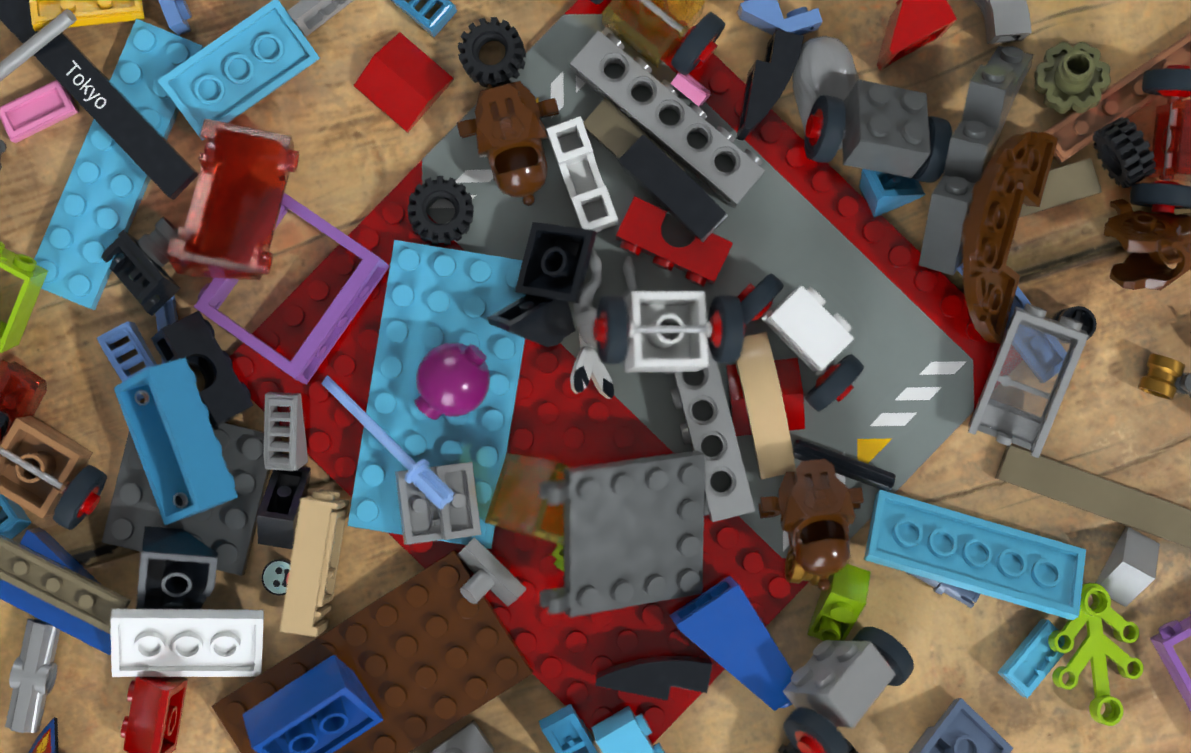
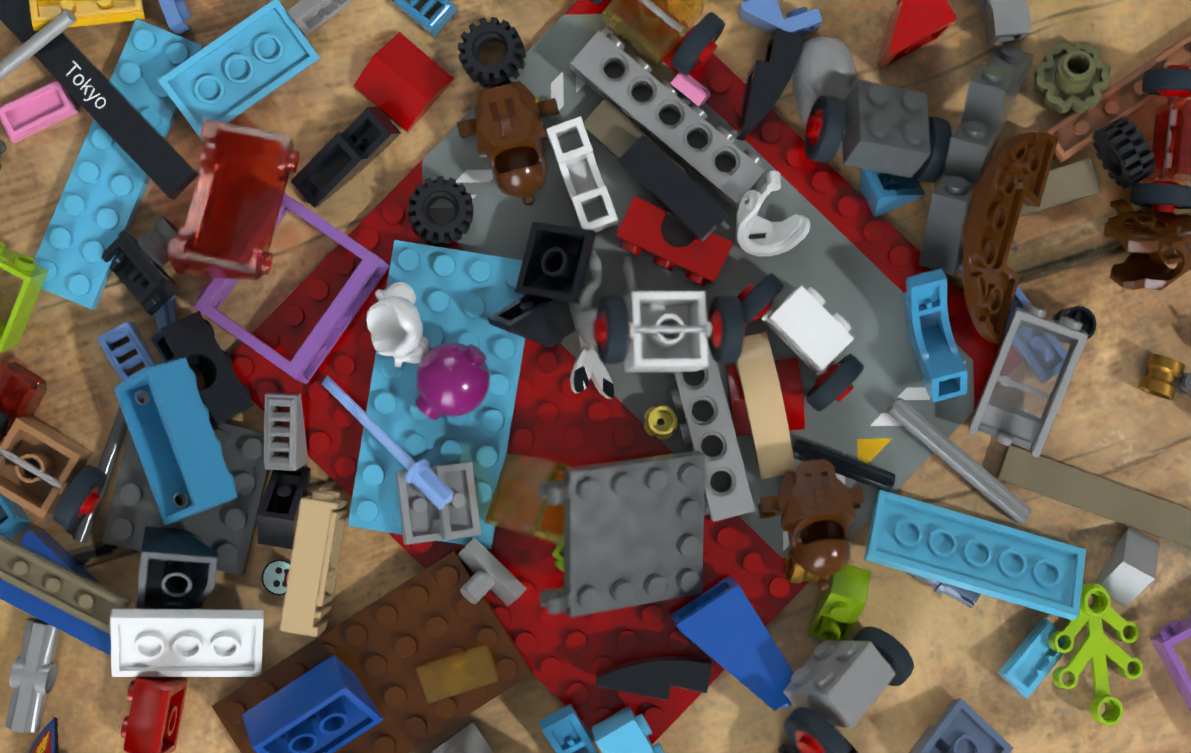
(105, 465): none -> dark grey bar
(345, 156): none -> black slope
(397, 325): none -> white hair
(457, 673): none -> clear yellow tile
(661, 412): none -> light yellow plate
(778, 235): none -> white helmet
(932, 337): none -> dark azure arch
(959, 460): none -> light grey axle

